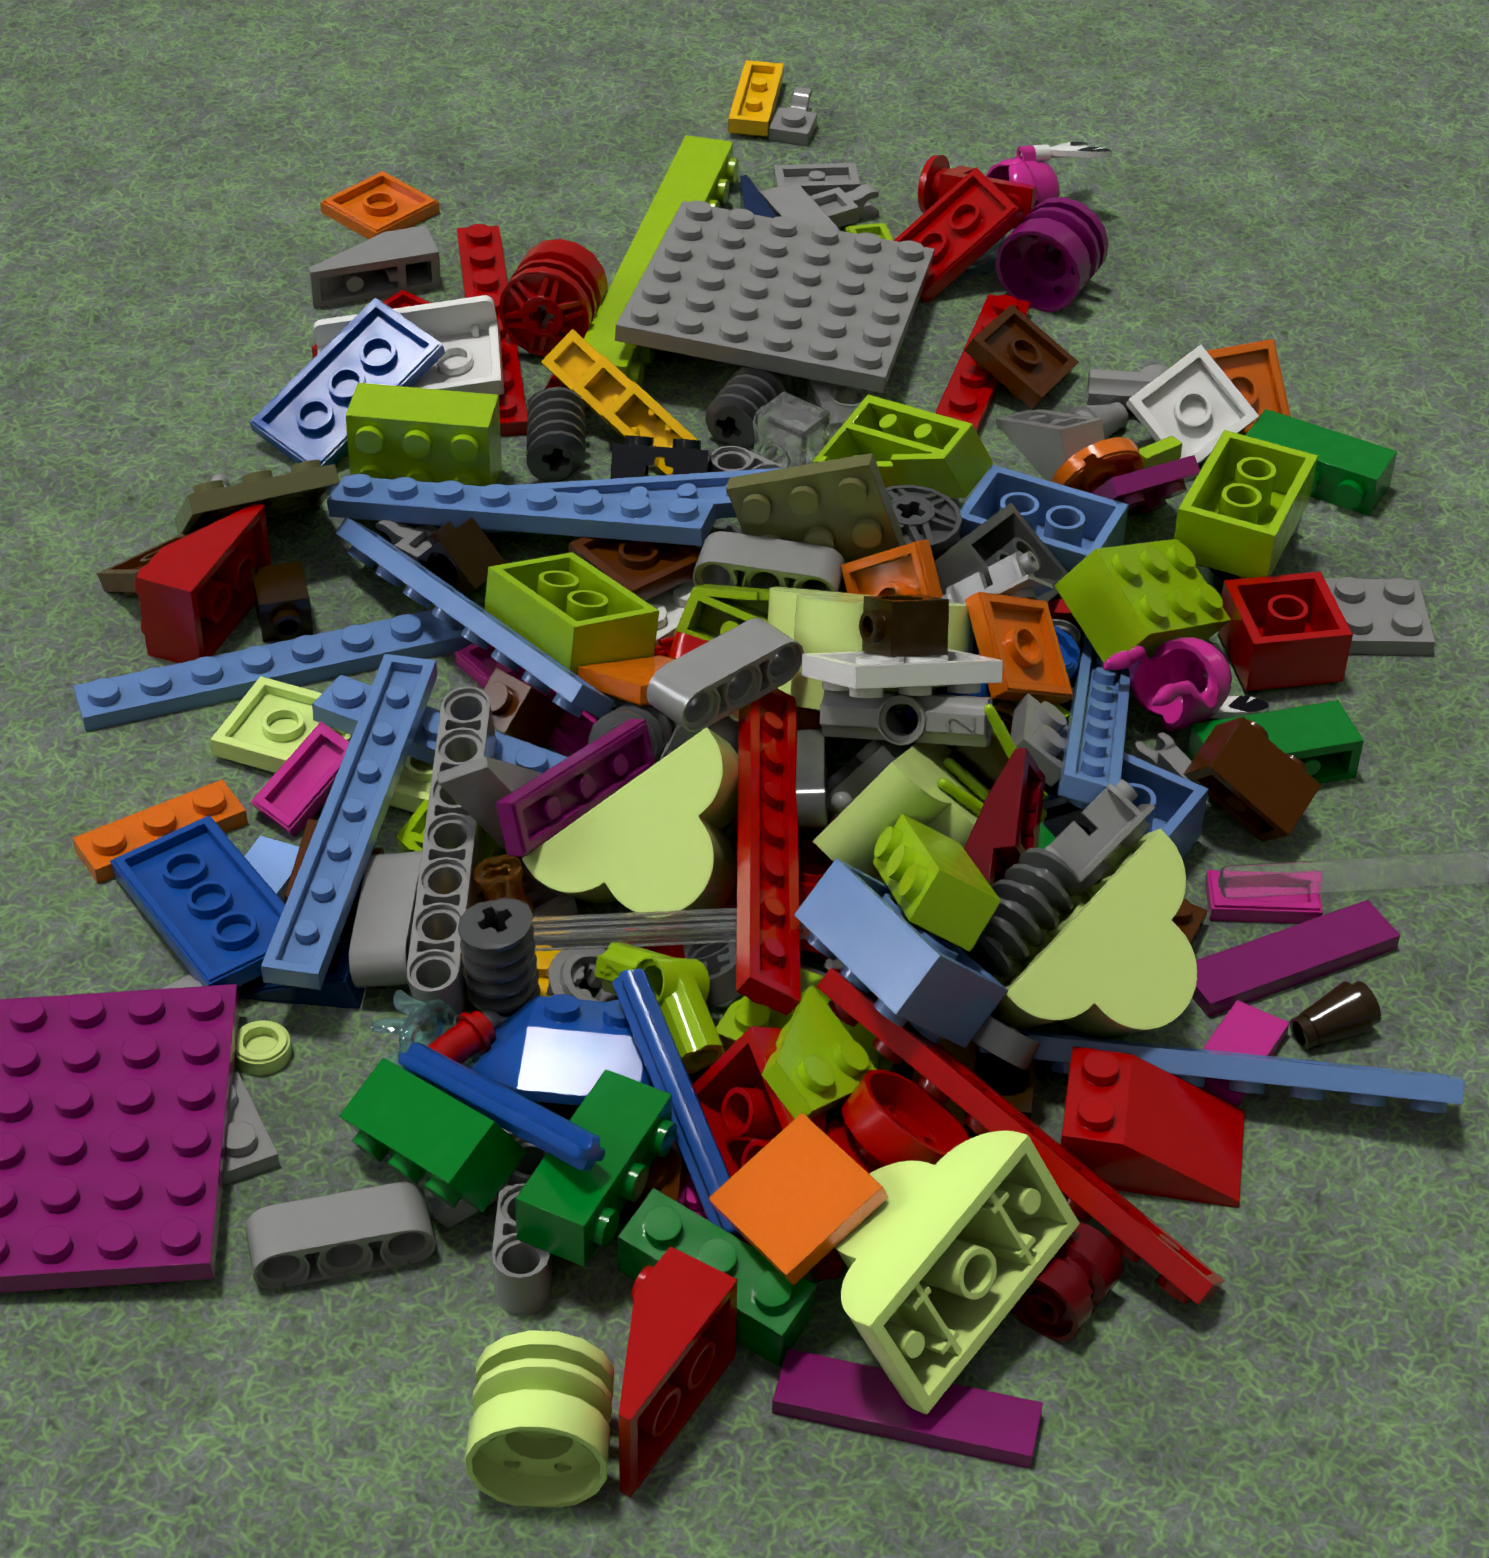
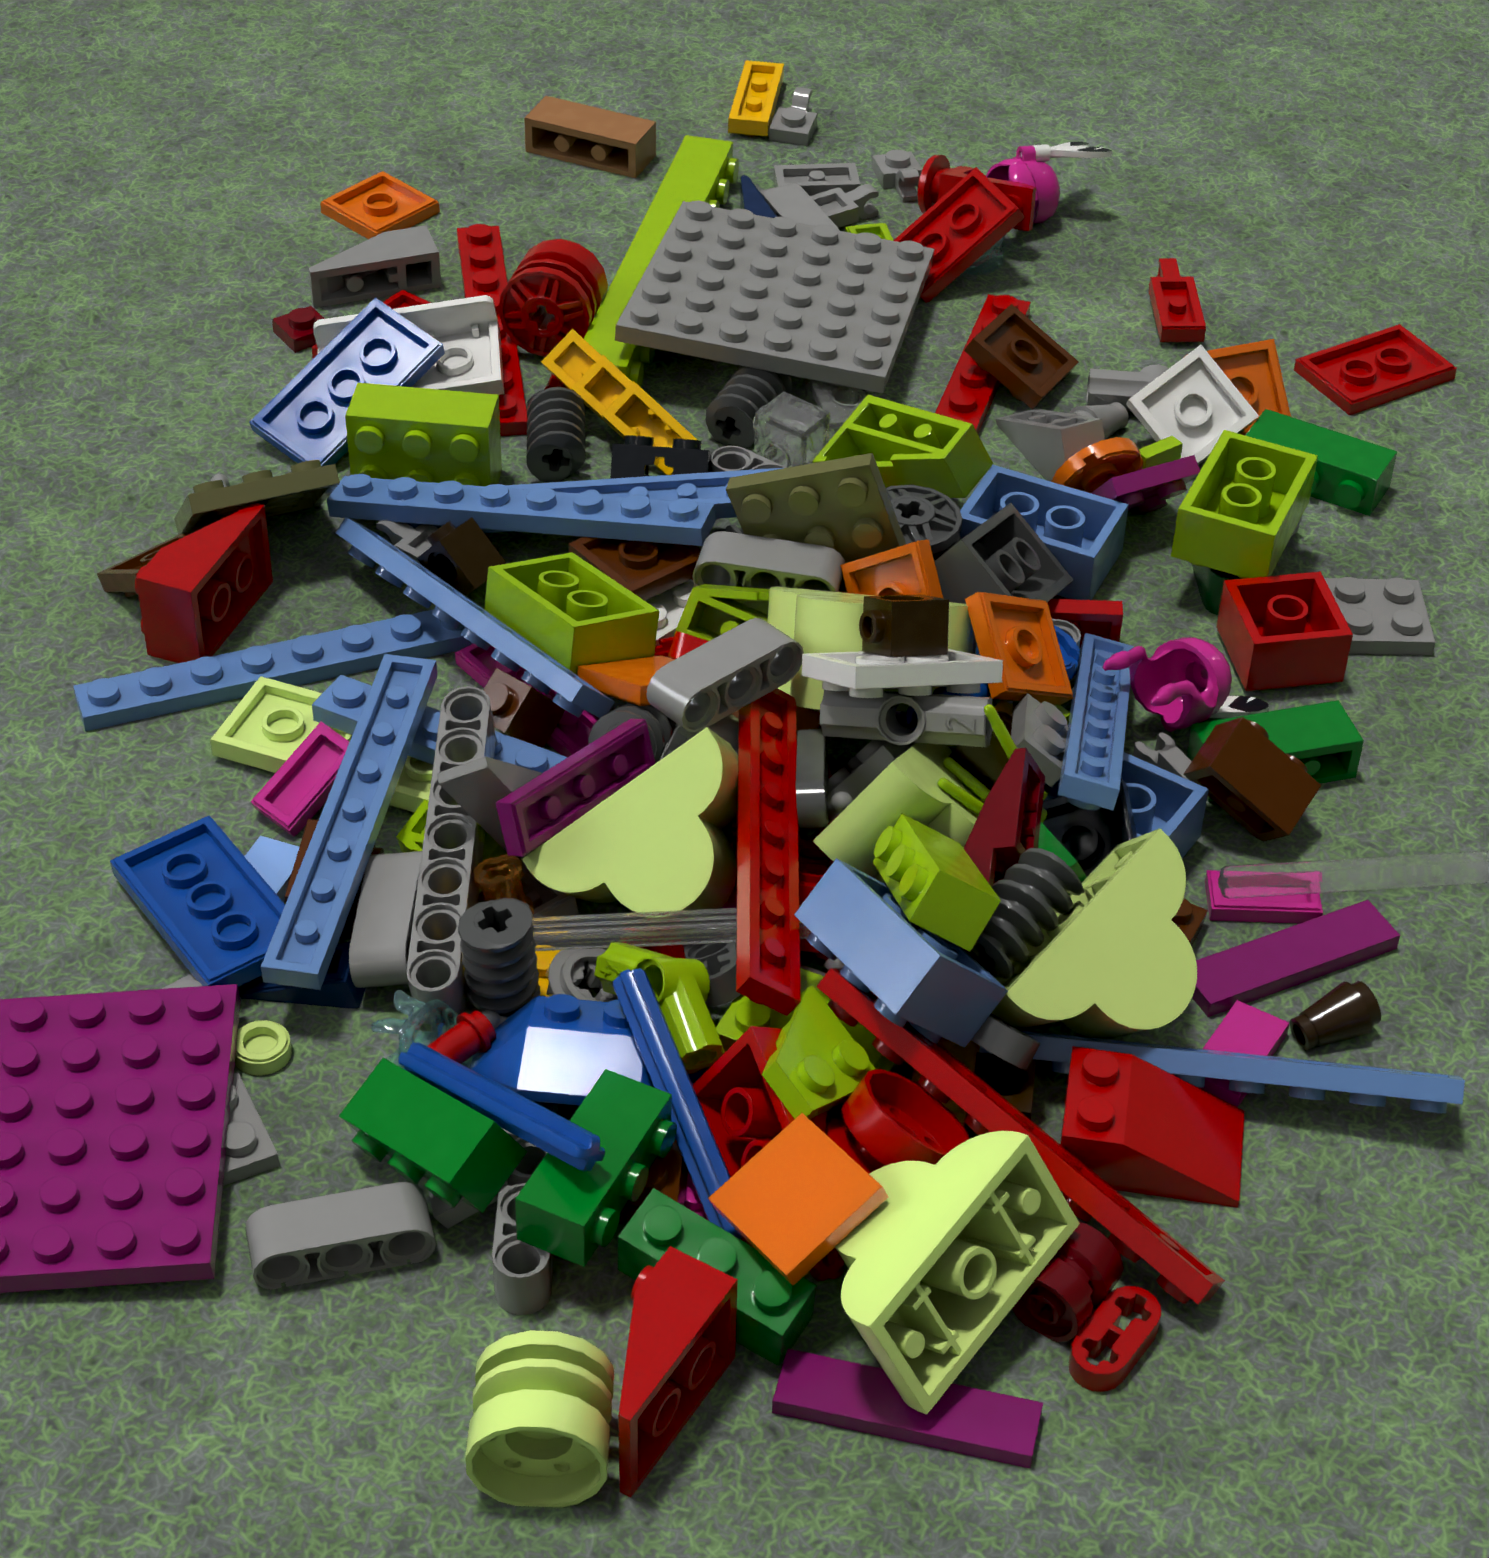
(126, 834): orange plate -> none
(282, 601): dark brown brick -> none
(297, 328): none -> dark red plate
(590, 136): none -> medium nougat brick
(899, 171): none -> light grey plate
(1009, 577): light grey hinge -> none
(1052, 254): magenta wheel -> none
(1115, 822): light grey hinge -> none
(1126, 1345): none -> red beam
(1141, 597): lime brick -> none
(1176, 305): none -> red hinge
(1374, 369): none -> red tile

